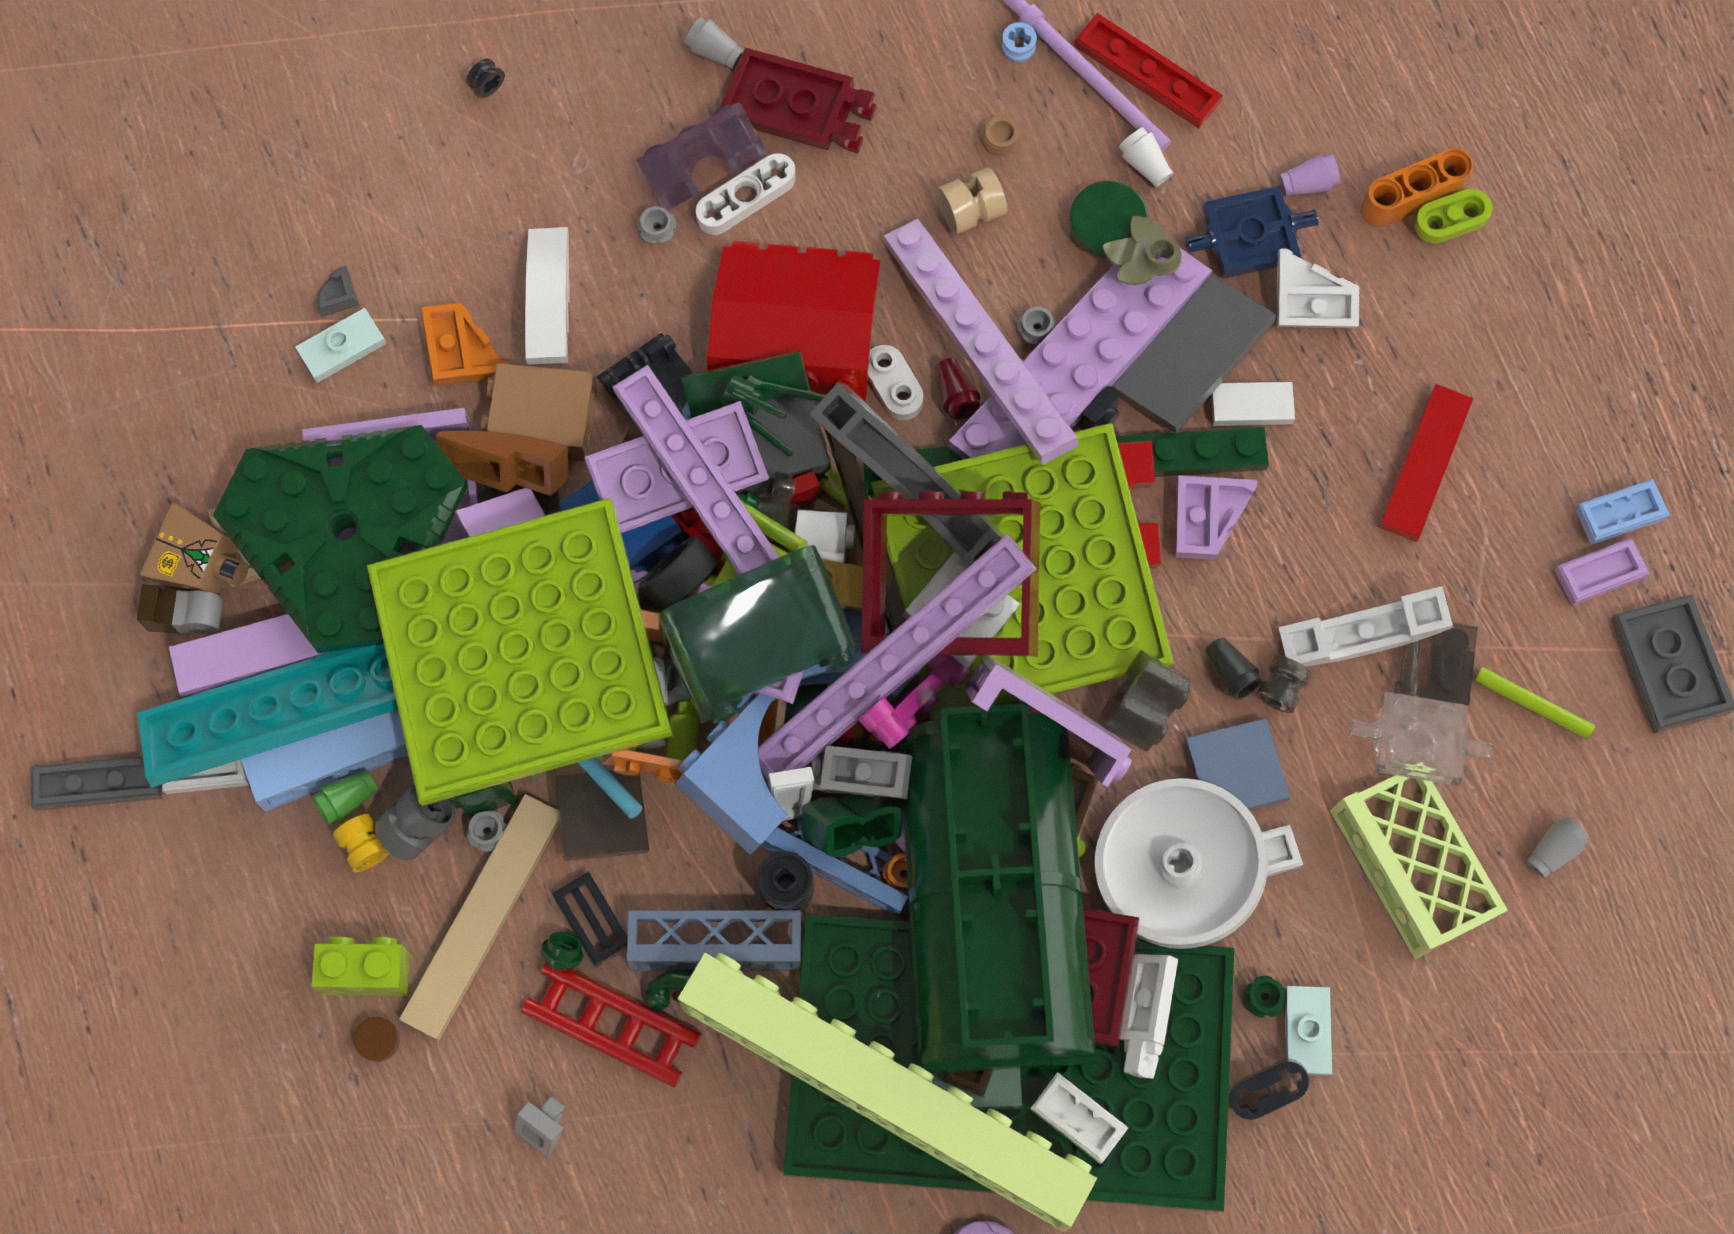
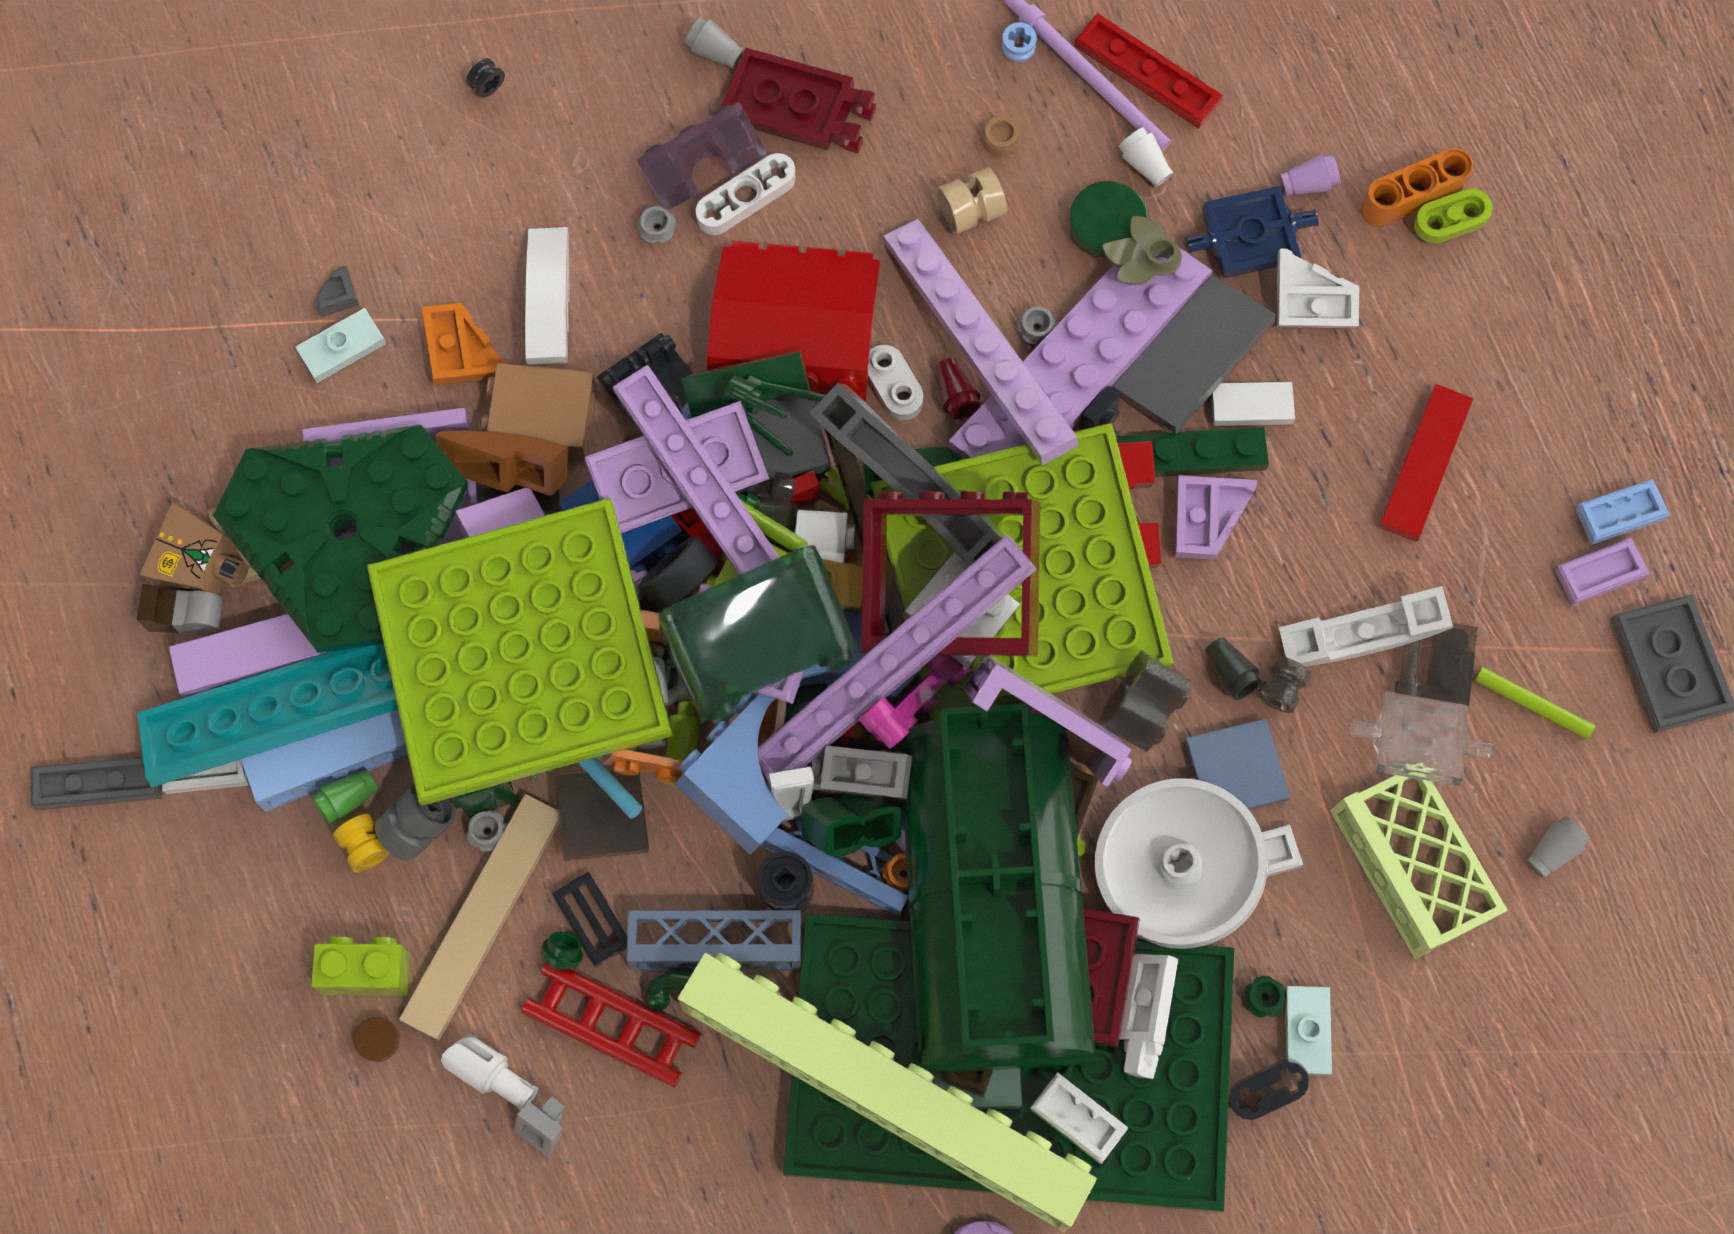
(487, 1070): none -> white arm

